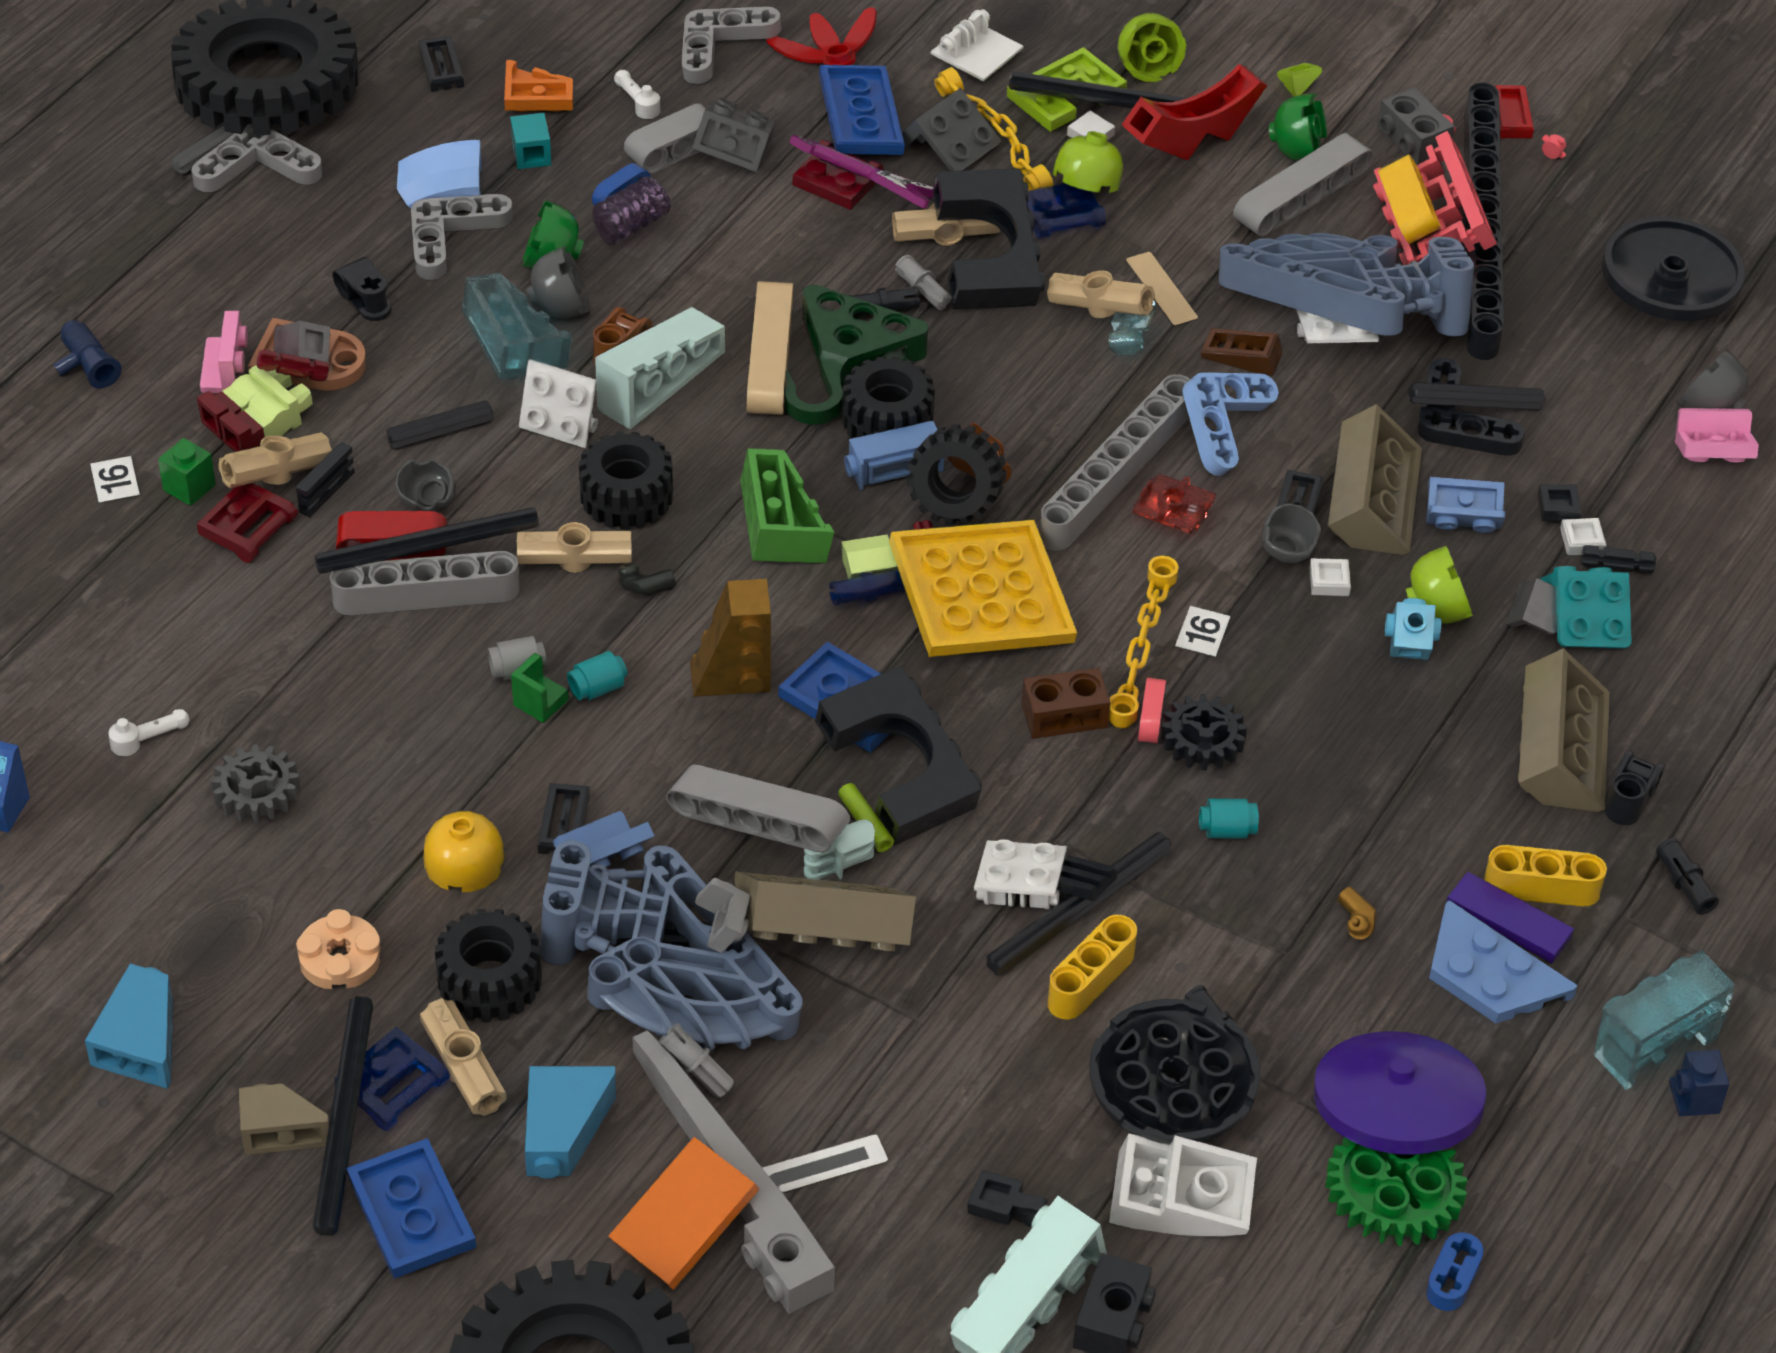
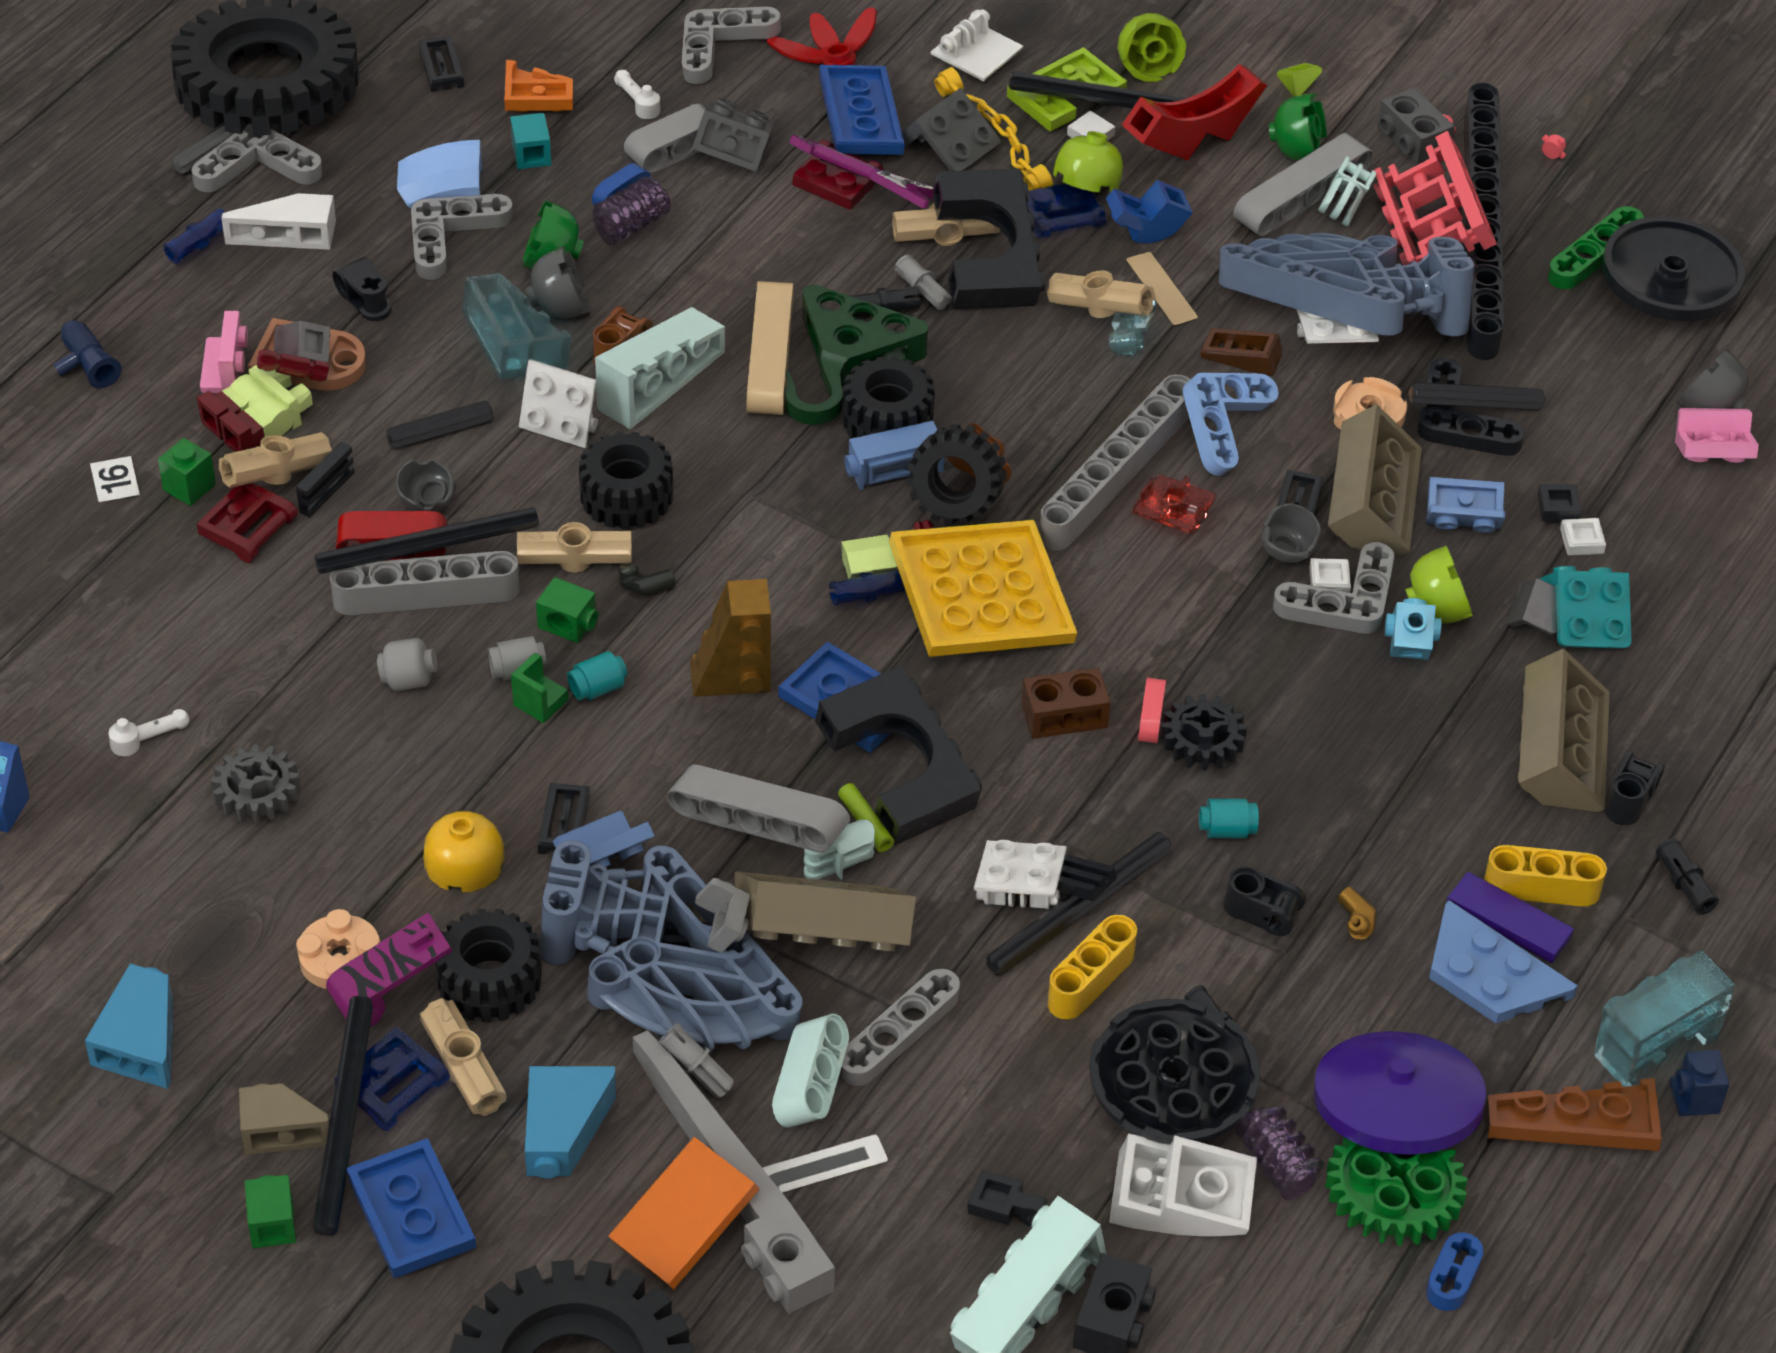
(196, 236): none -> clear blue pin
(270, 1211): none -> green brick
(283, 222): none -> white slope
(388, 965): none -> magenta door
(406, 664): none -> light grey head
(566, 610): none -> green brick
(779, 513): bright green wedge -> none
(810, 1071): none -> light aqua beam
(895, 1023): none -> light grey beam
(1153, 216): none -> blue brick
(1162, 576): yellow piece -> none
(1202, 631): white sticker -> none
(1261, 900): none -> black piece
(1280, 1150): none -> clear purple piece
(1348, 188): none -> light aqua arm
(1355, 398): none -> light nougat plate
(1358, 601): none -> light grey beam
(1409, 199): yellow beam -> none
(1514, 112): red tile -> none
(1589, 243): none -> green beam
(1599, 1117): none -> dark orange wing
(1618, 559): black axle -> none

